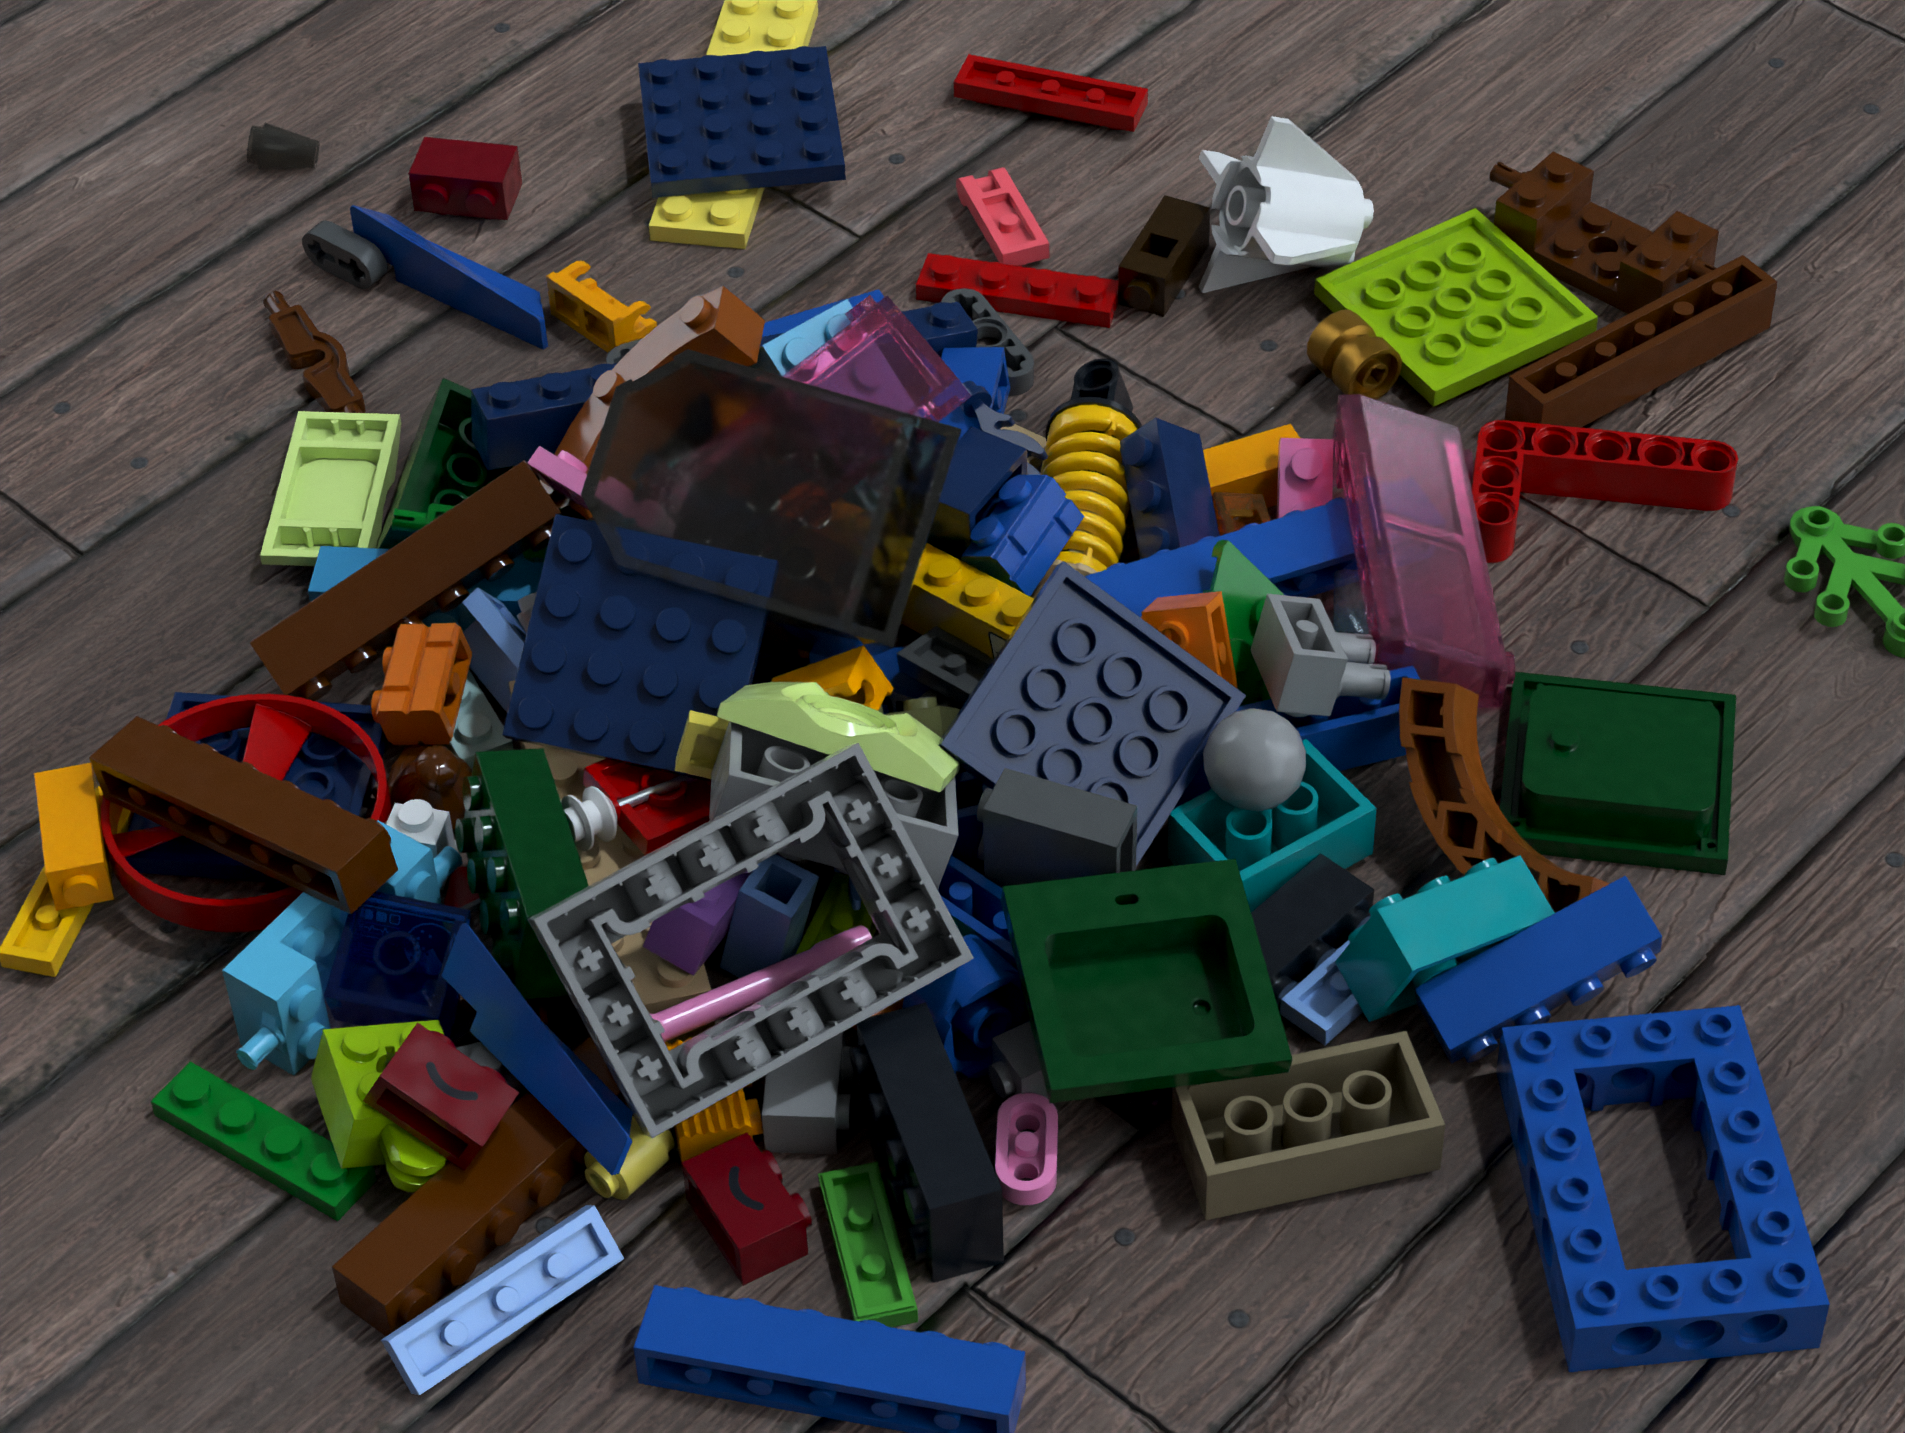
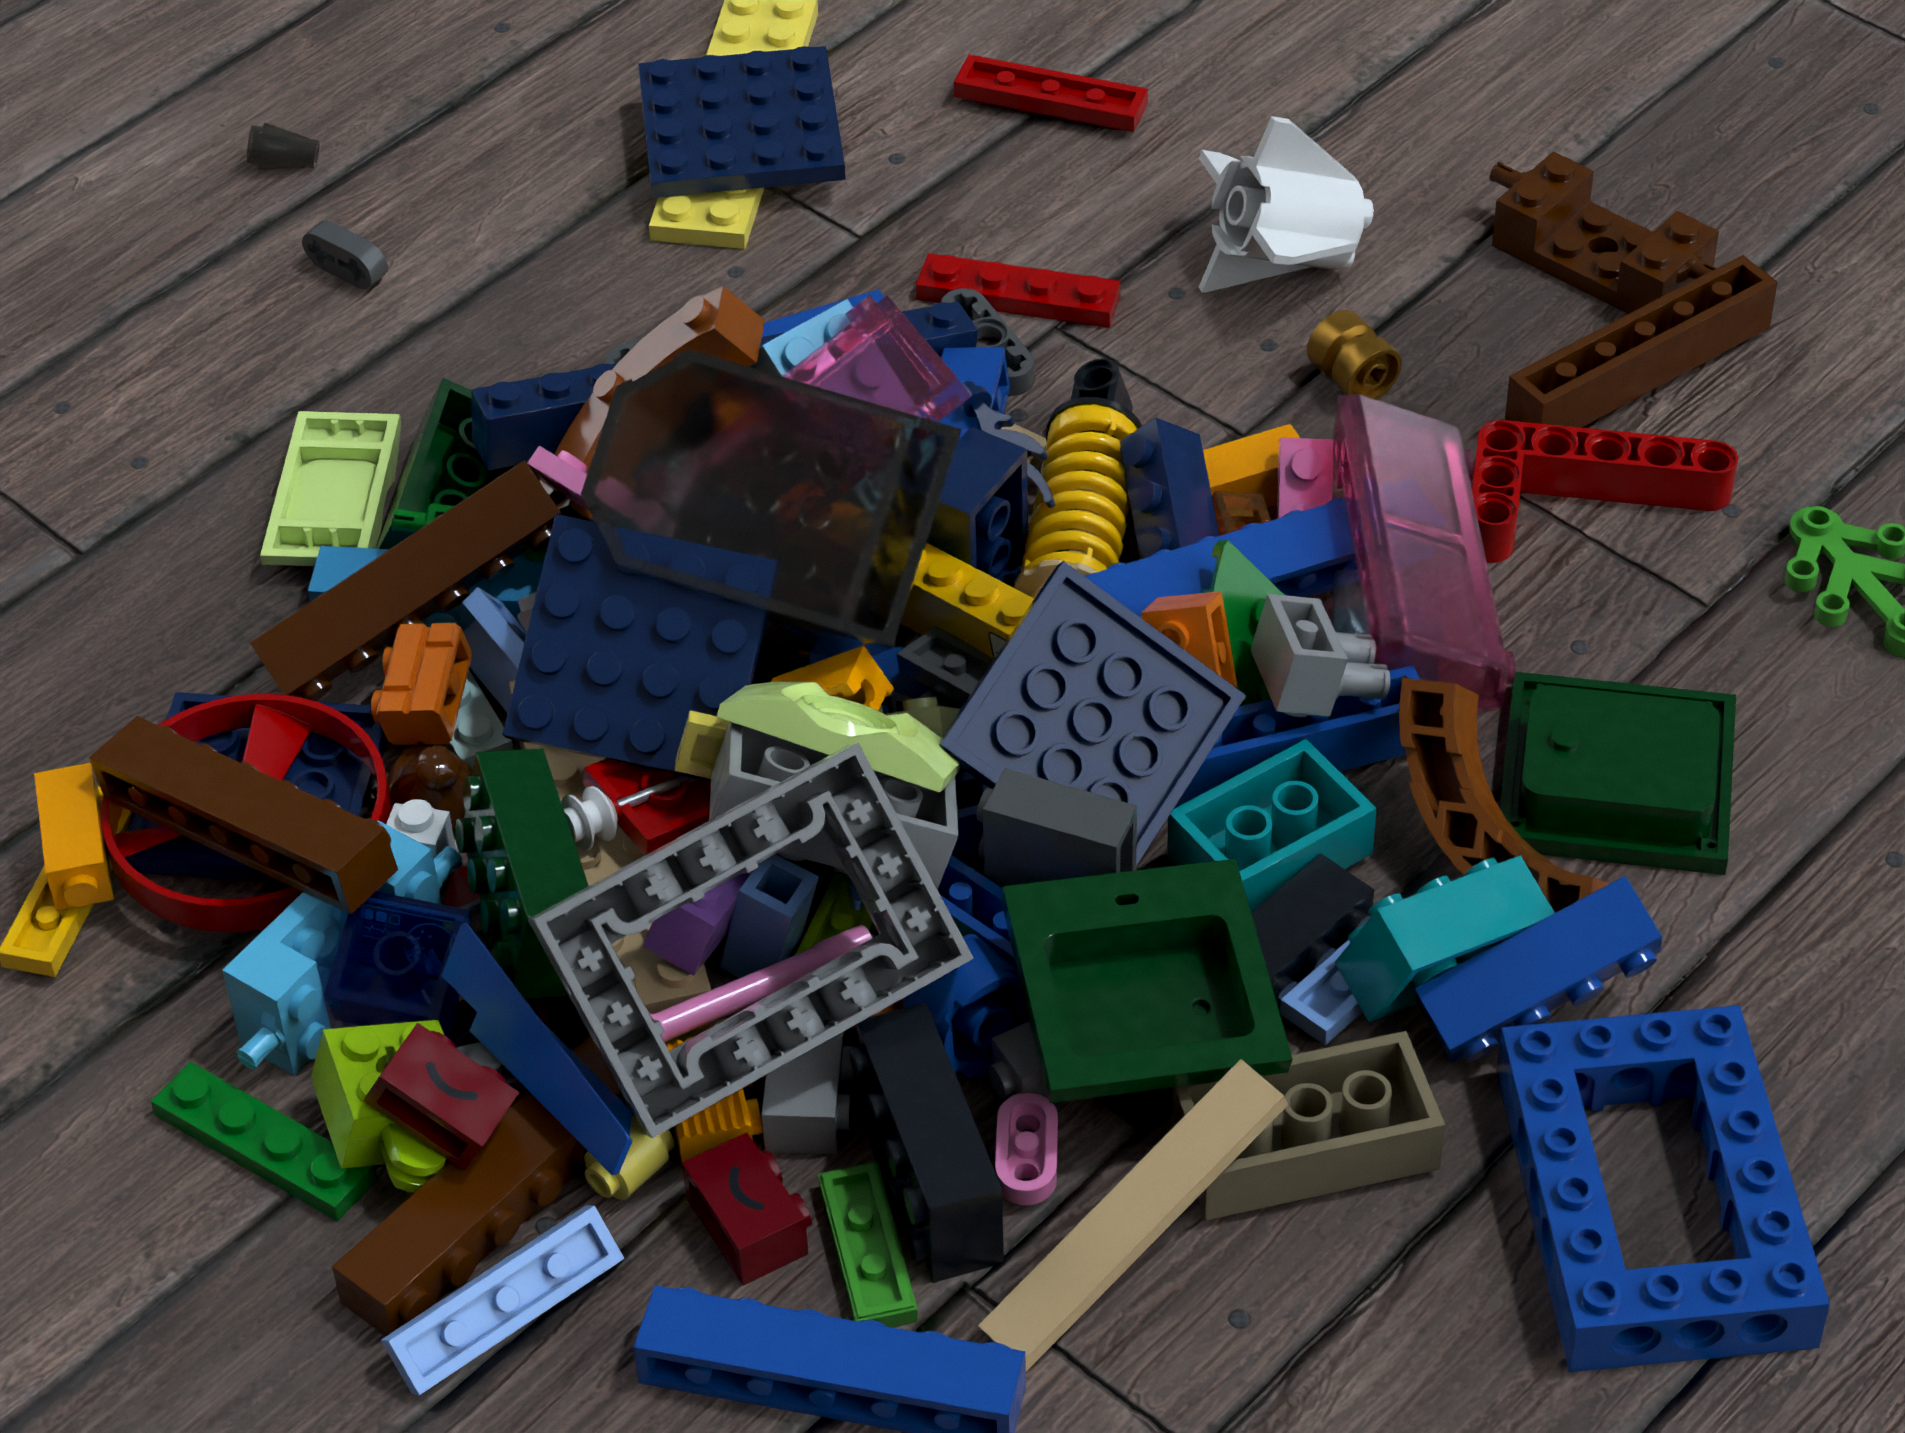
(304, 347): reddish brown piece -> none
(454, 278): blue wedge -> none
(465, 178): dark red brick -> none
(594, 311): light orange hinge -> none
(1003, 217): coral plate -> none
(1023, 532): blue brick -> none
(1134, 1213): none -> tan tile
(1163, 255): dark brown brick -> none
(1254, 759): light grey piece -> none
(1458, 305): lime plate -> none

